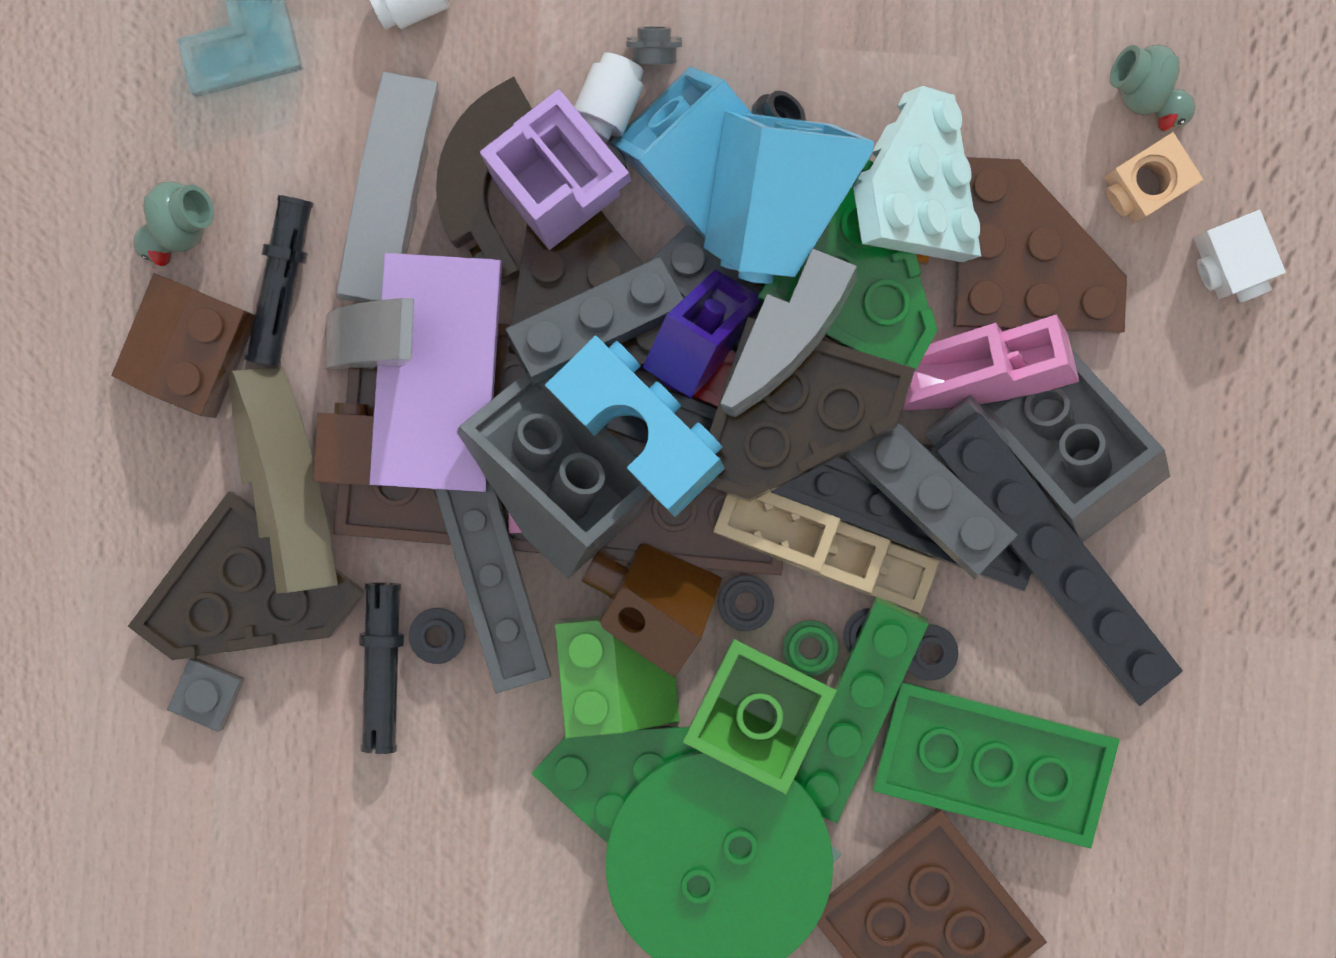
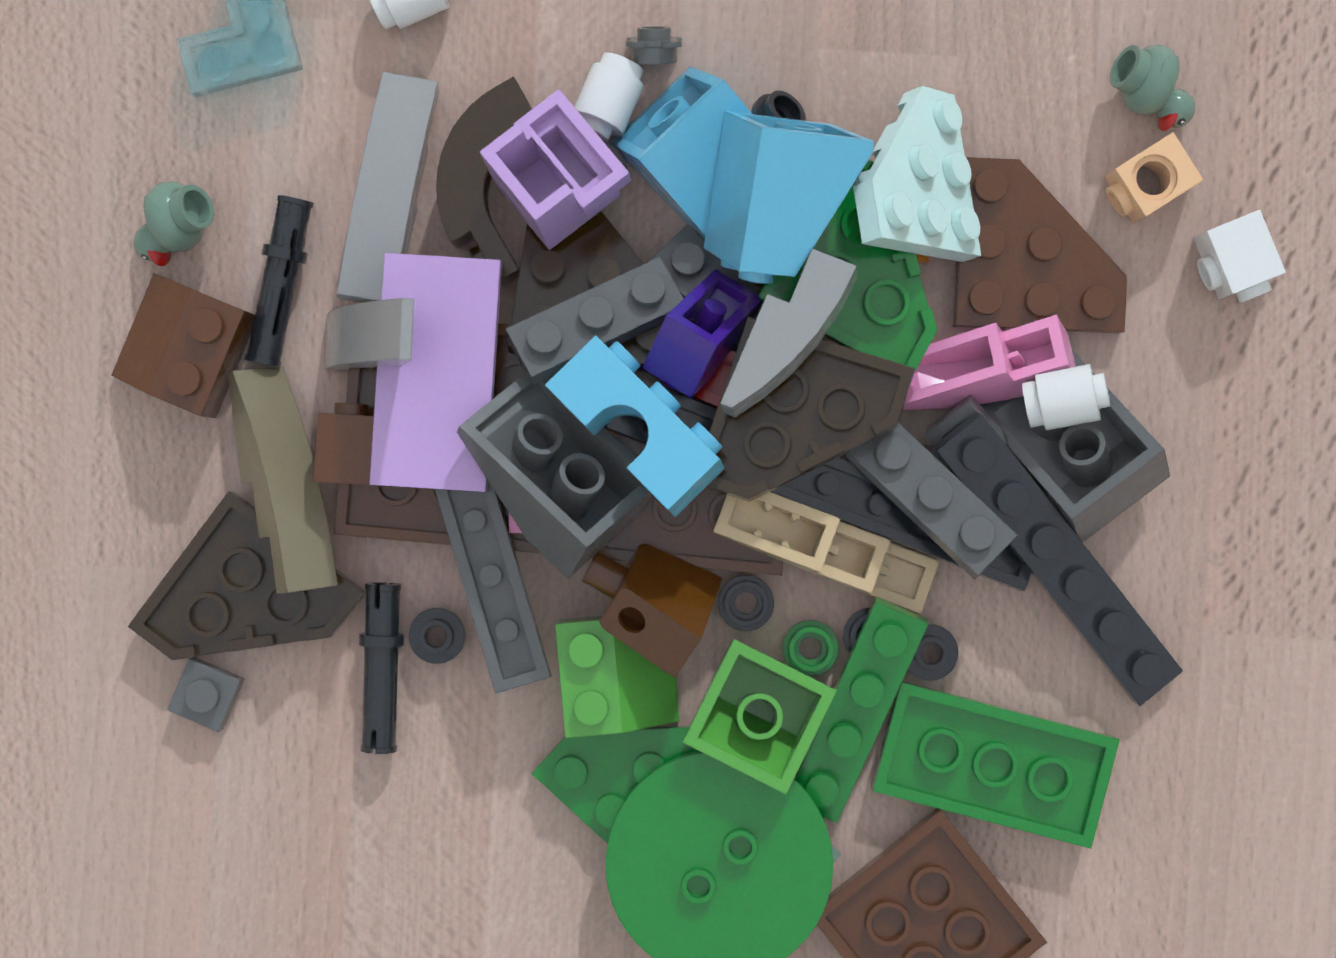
(1065, 397): none -> white brick

